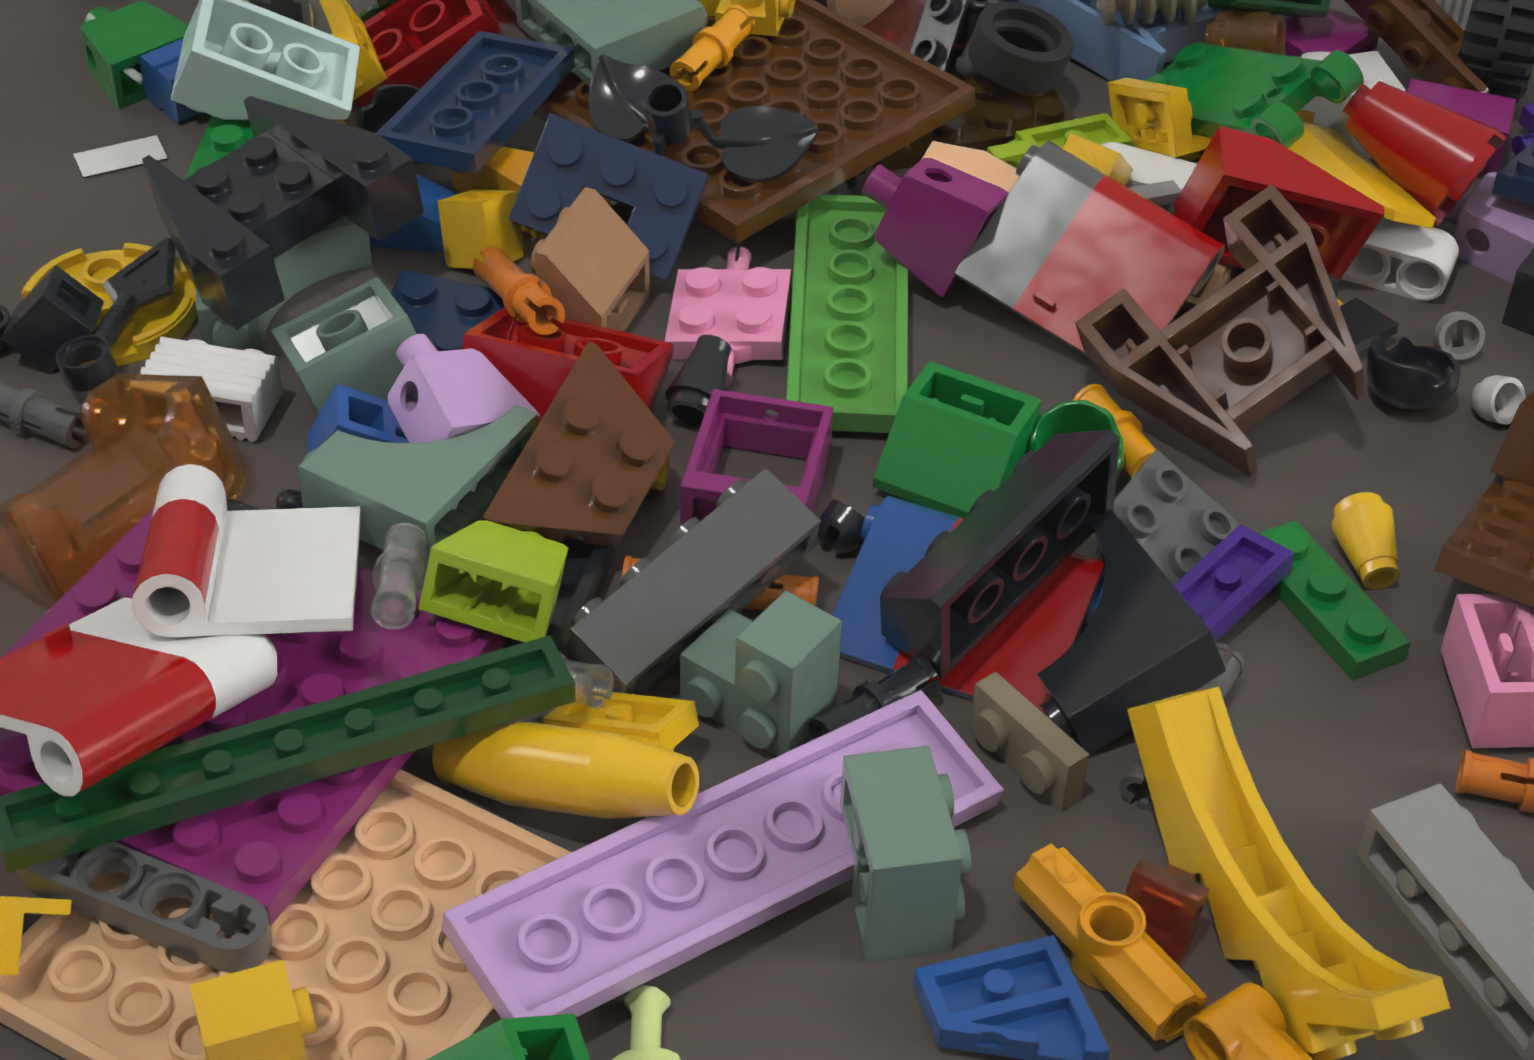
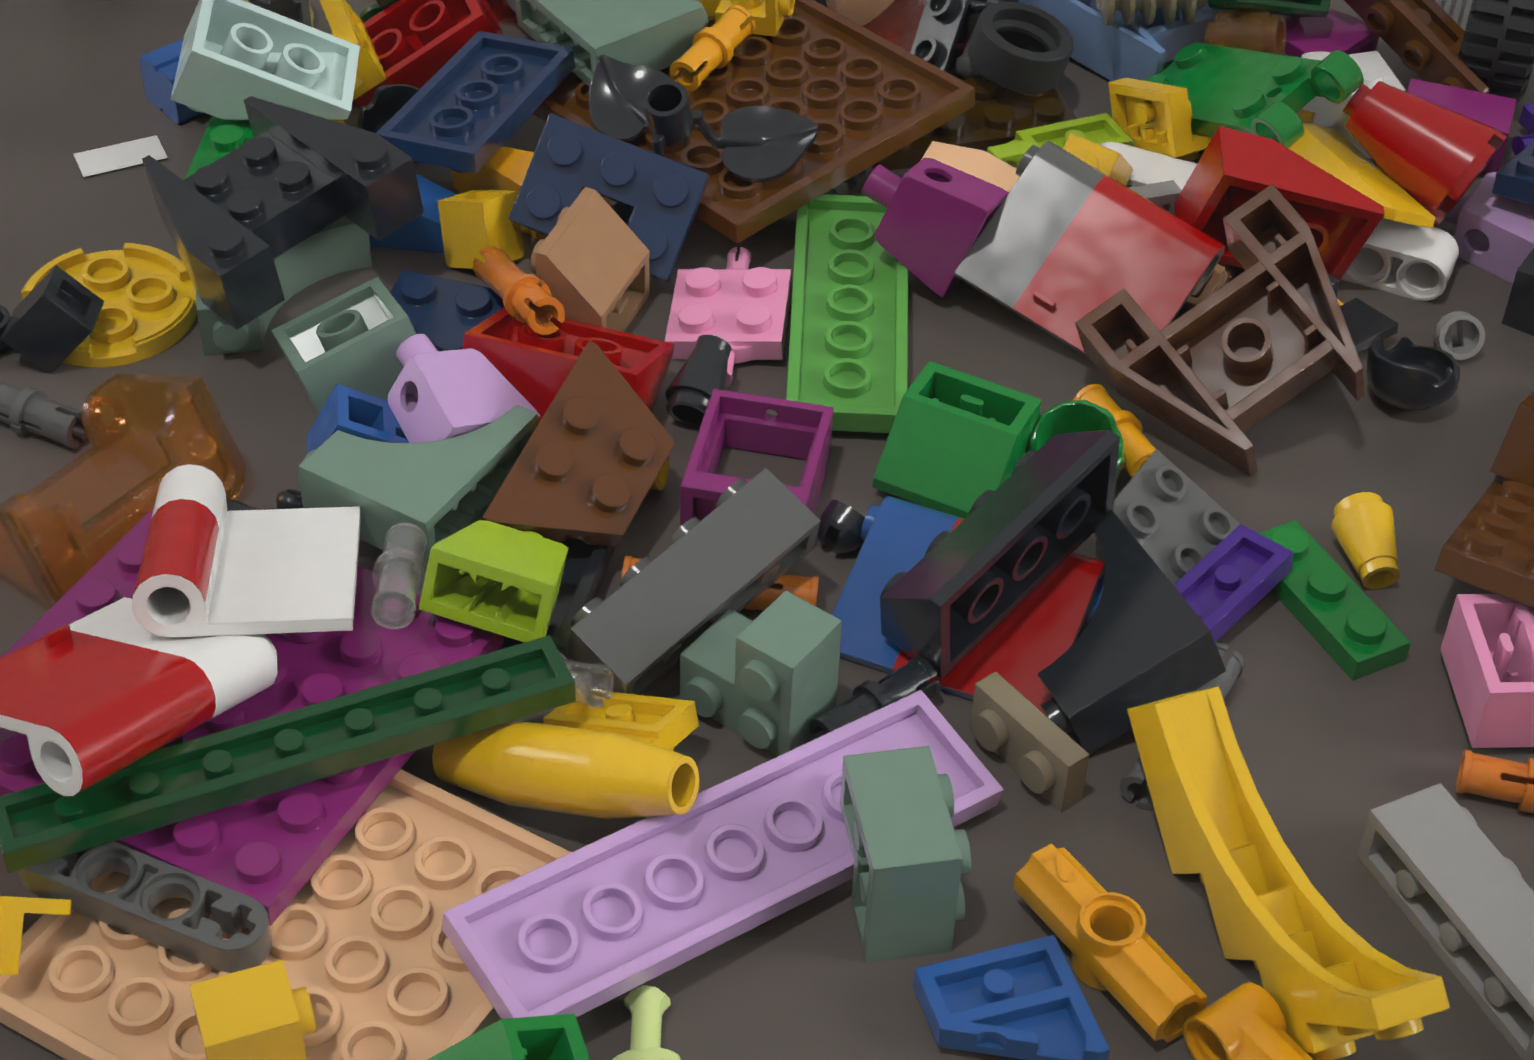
(117, 40): green torso -> none
(133, 287): black piece -> none
(240, 381): white brick -> none
(1170, 904): clear red tile -> none
(1498, 398): white hinge -> none

